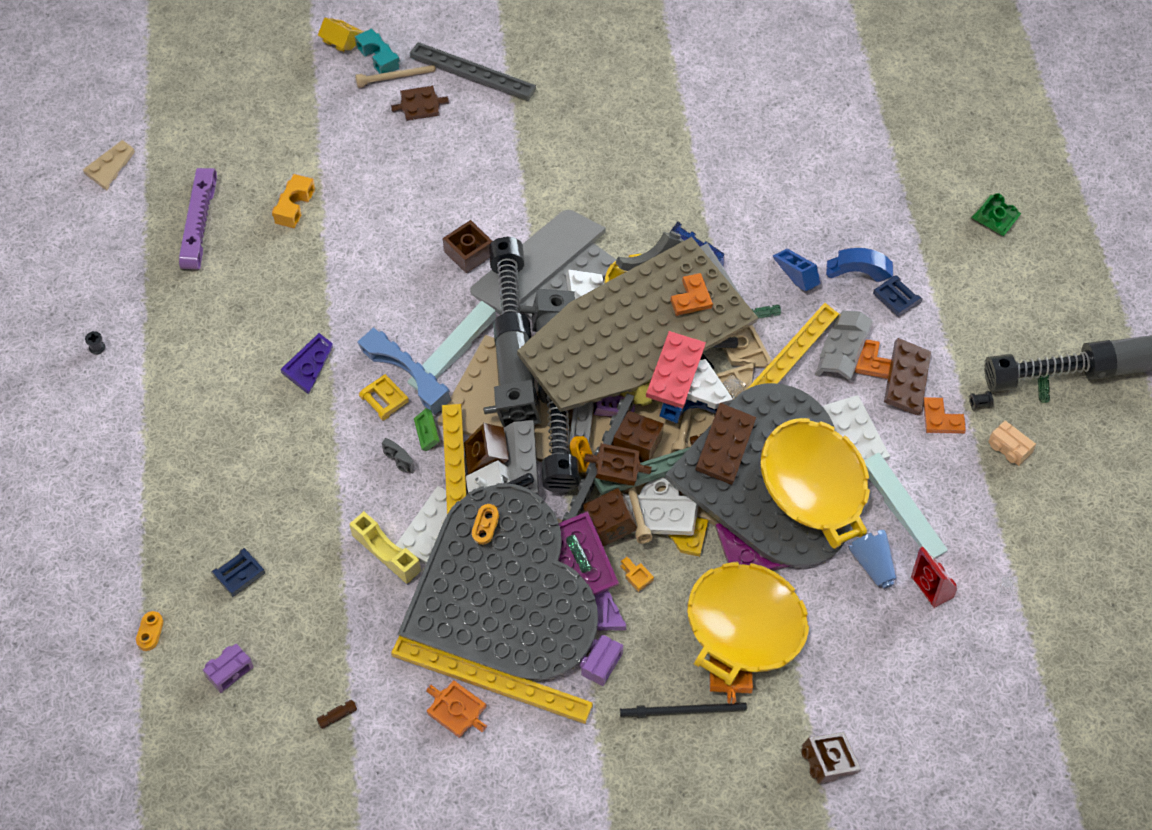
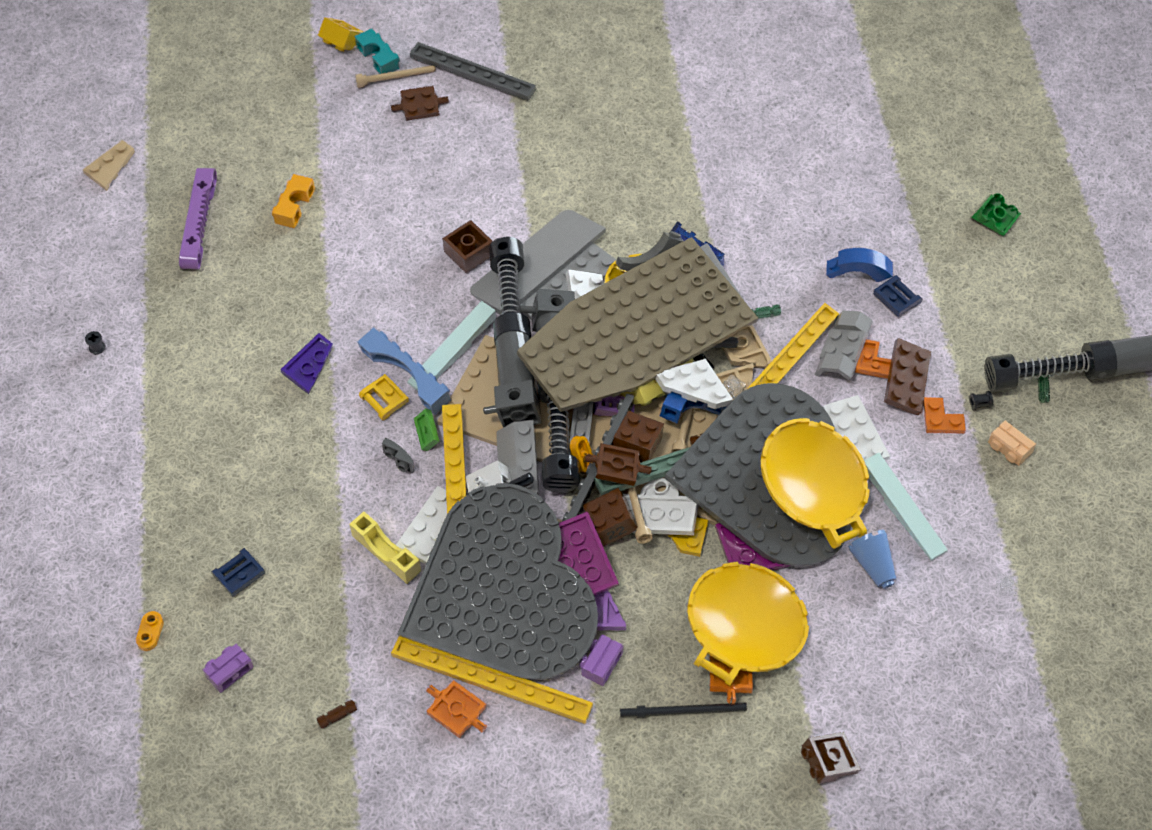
(485, 447): reddish brown brick -> none
(485, 525): light orange plate -> none
(578, 554): clear green axle -> none
(637, 575): light orange plate -> none
(675, 369): coral plate -> none
(694, 299): orange plate -> none
(725, 443): reddish brown plate -> none
(798, 269): blue slope -> none
(932, 579): red slope -> none

